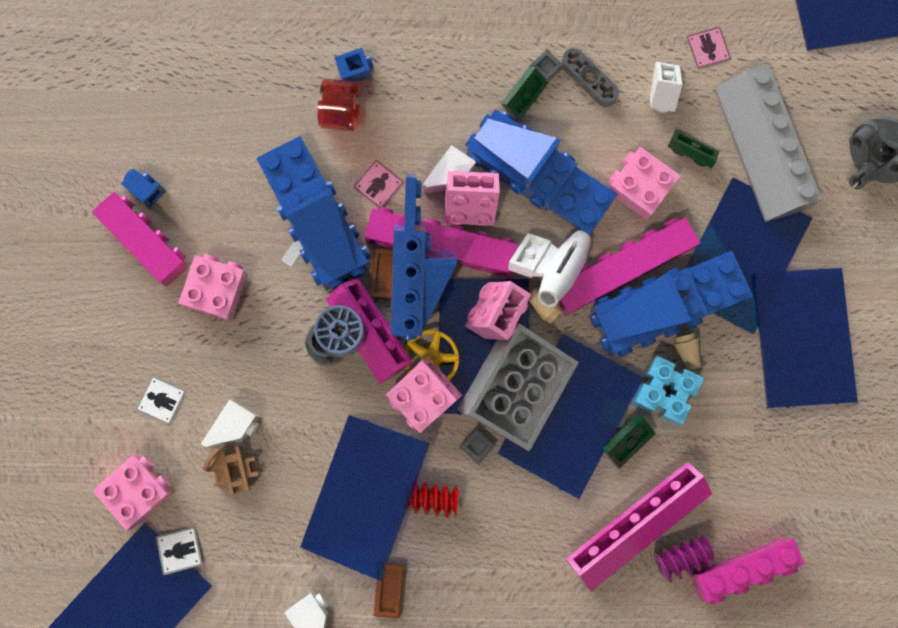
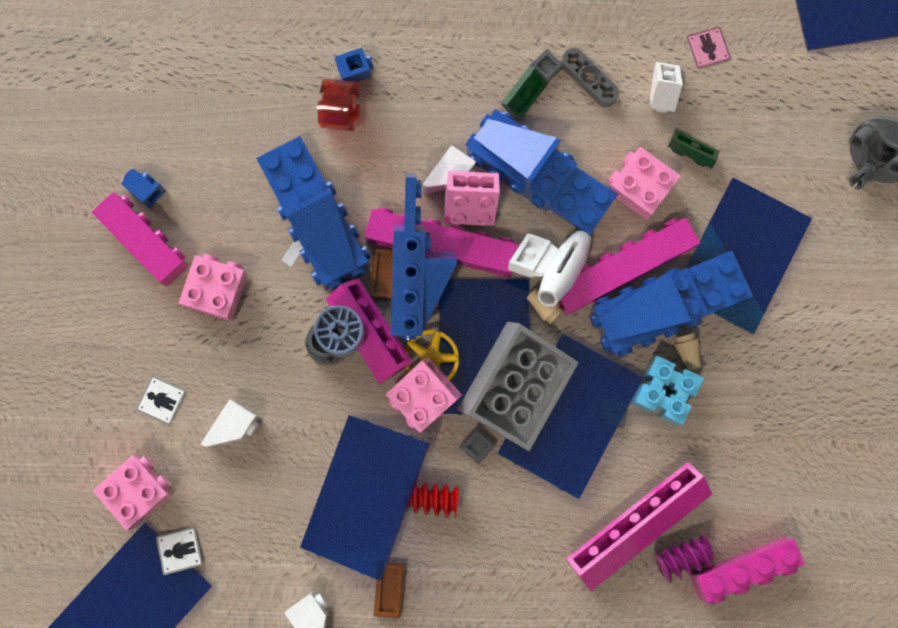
(220, 463): medium nougat piece -> none
(378, 184): clear pink sticker -> none
(498, 310): bright pink brick -> none
(628, 441): dark green plate -> none
(767, 144): light grey slope -> none
(804, 338): clear blue piece -> none

